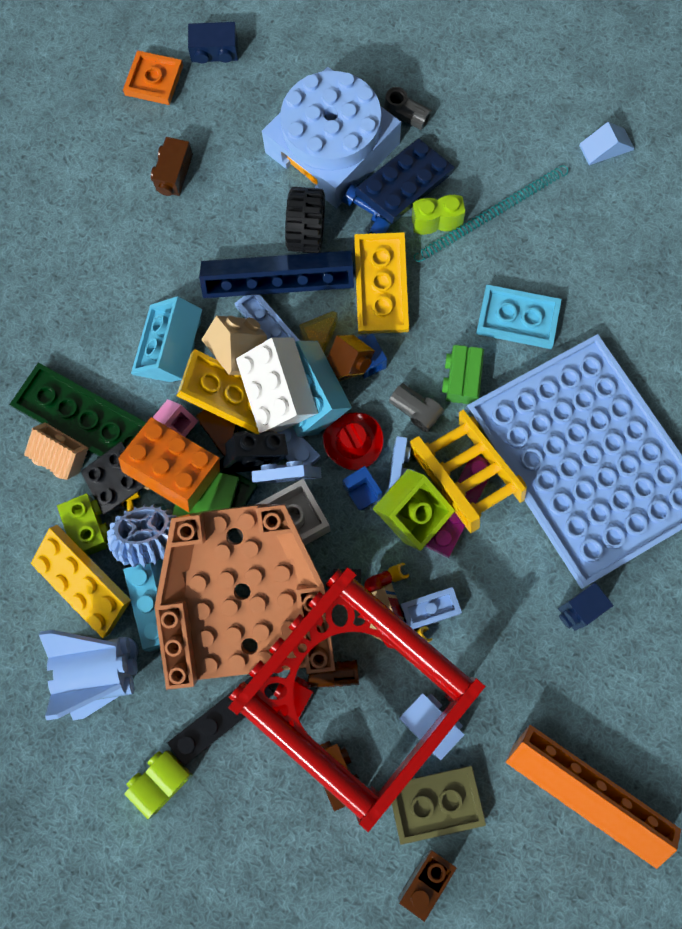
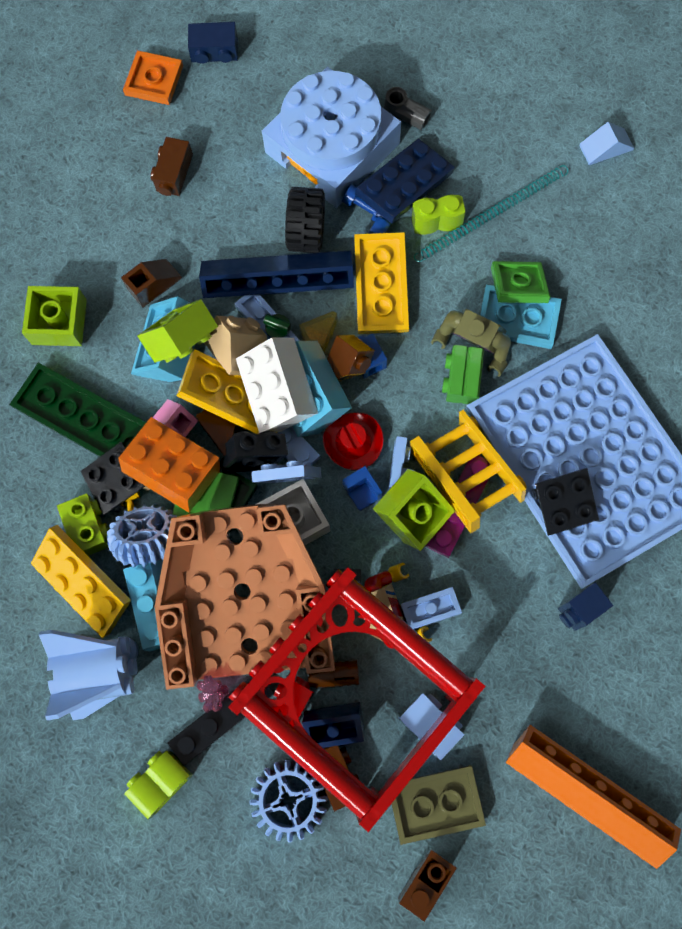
(54, 316): none -> lime brick
(55, 451): light nougat brick -> none
(150, 280): none -> reddish brown slope
(178, 332): none -> lime brick
(212, 693): none -> clear pink plant
(266, 809): none -> light blue gear
(277, 325): none -> dark green plate
(335, 724): none -> dark blue brick
(422, 411): dark grey piece -> none
(479, 332): none -> olive torso
(520, 282): none -> bright green tile
(566, 501): none -> black hinge

